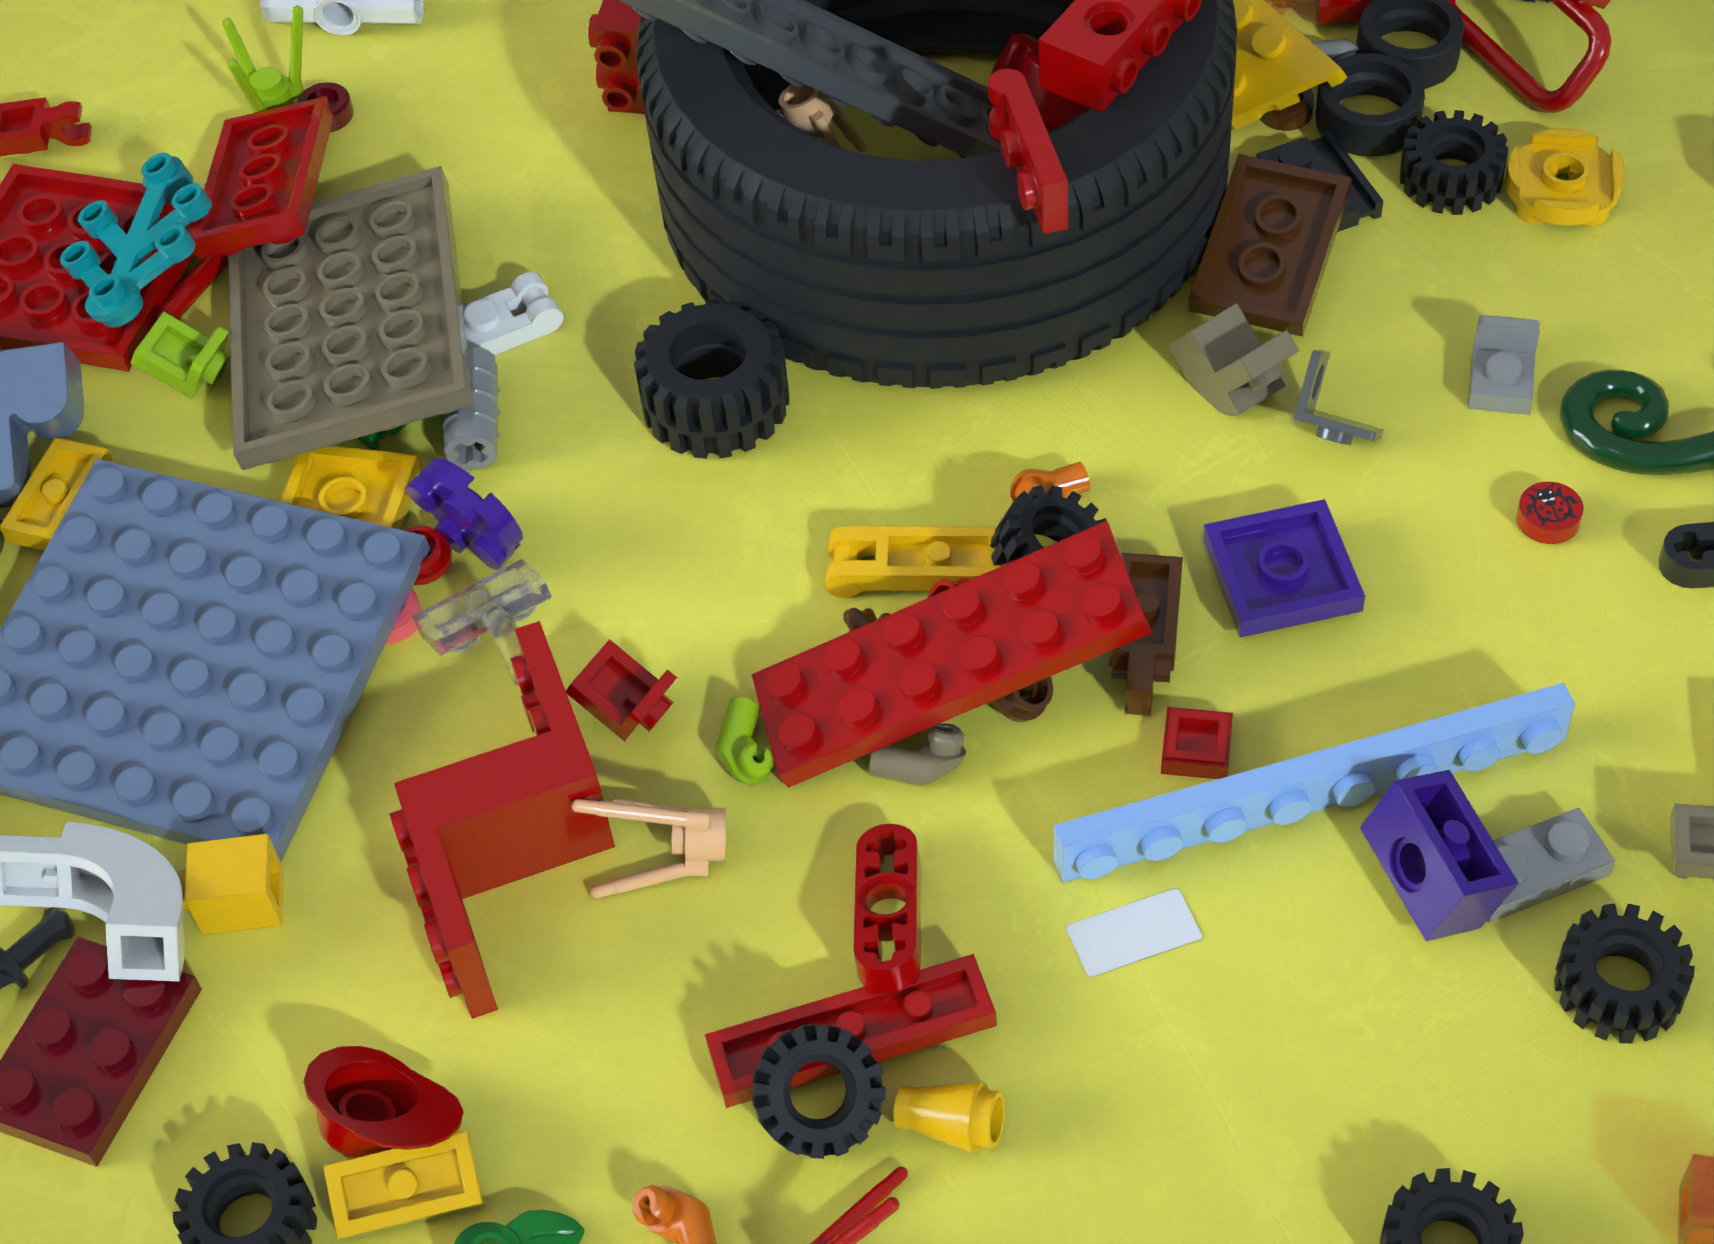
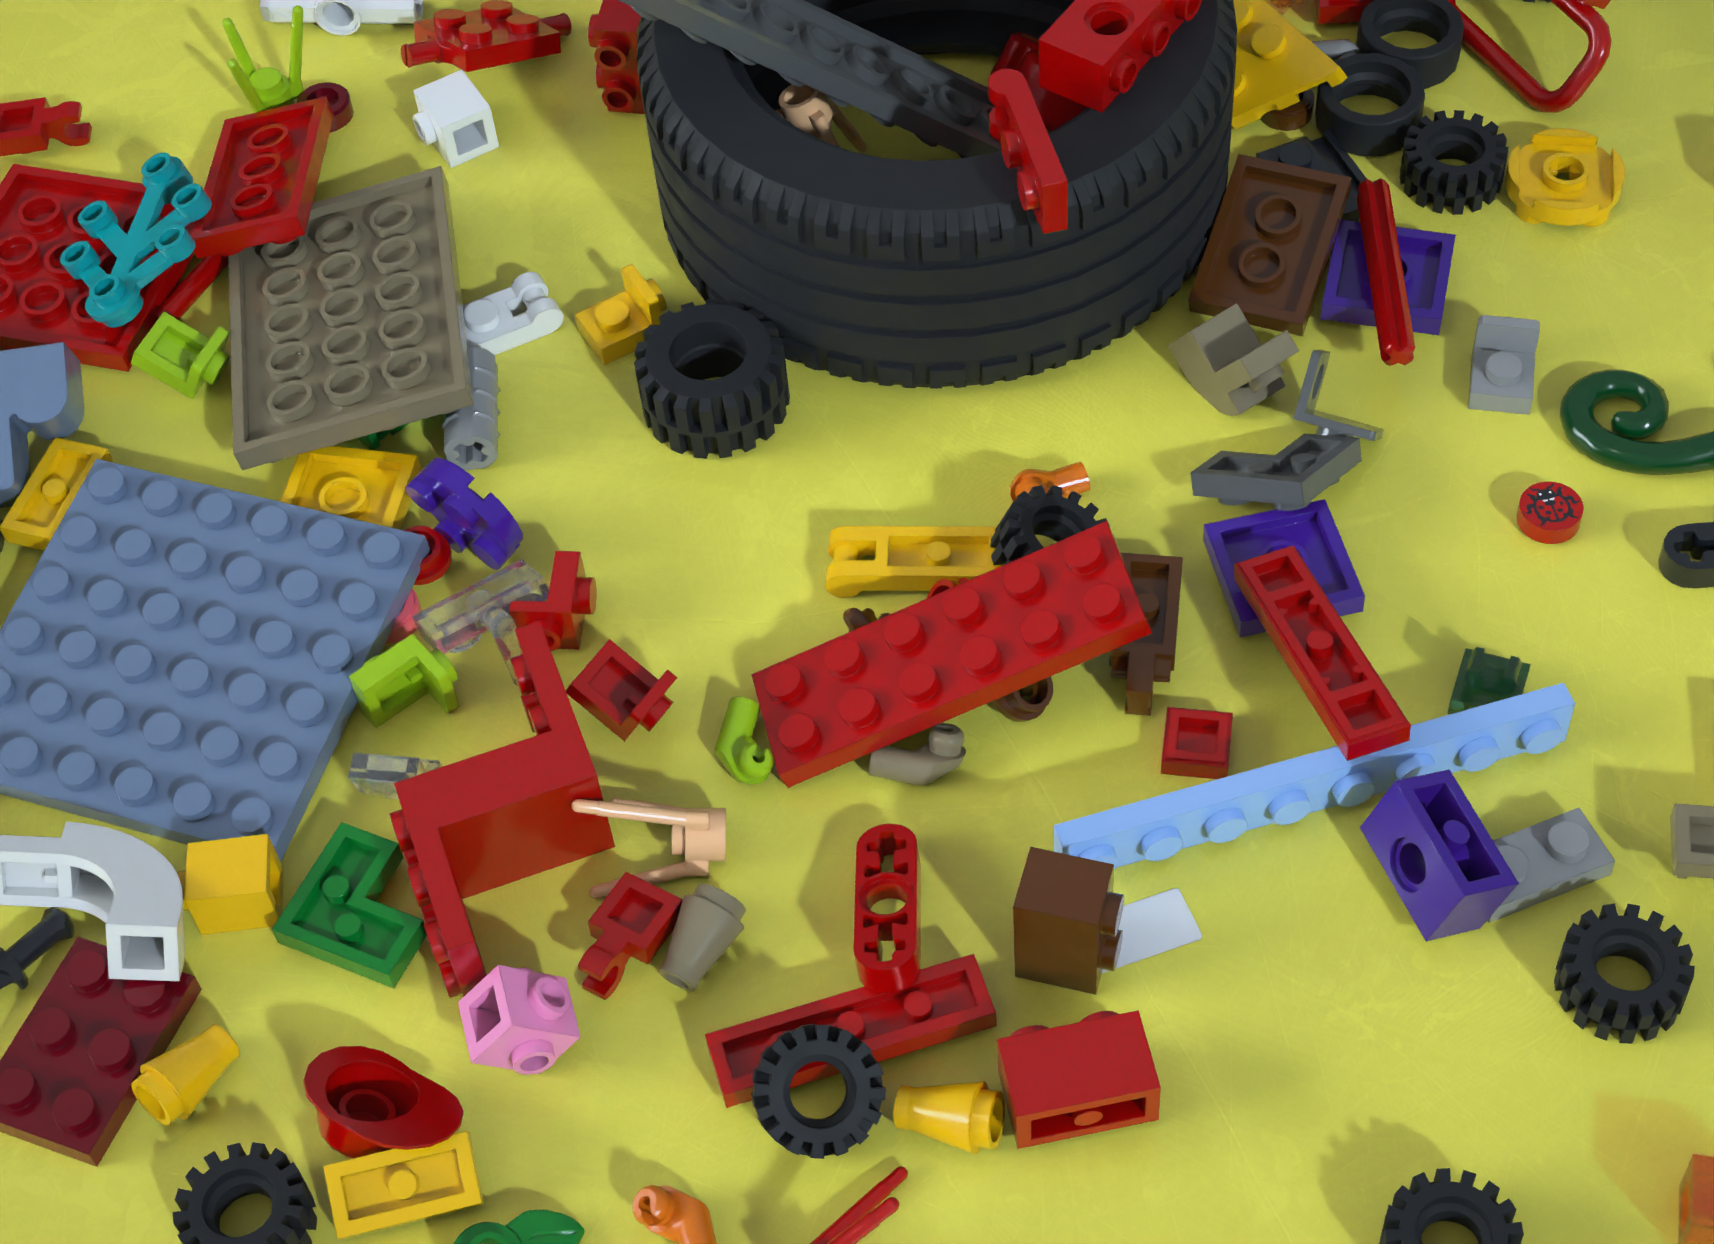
(183, 1076): none -> yellow cone
(338, 914): none -> green plate
(376, 774): none -> clear slope
(402, 677): none -> lime bracket
(454, 119): none -> white brick
(484, 37): none -> red plate
(518, 1020): none -> bright pink brick
(568, 602): none -> red bracket
(619, 322): none -> yellow bracket
(628, 923): none -> red plate
(702, 933): none -> dark tan cone
(1066, 921): none -> reddish brown brick
(1078, 1078): none -> red brick
(1283, 479): none -> dark grey plate
(1321, 653): none -> red plate
(1385, 273): none -> red axle
(1426, 271): none -> dark purple plate
(1487, 679): none -> clear green tile

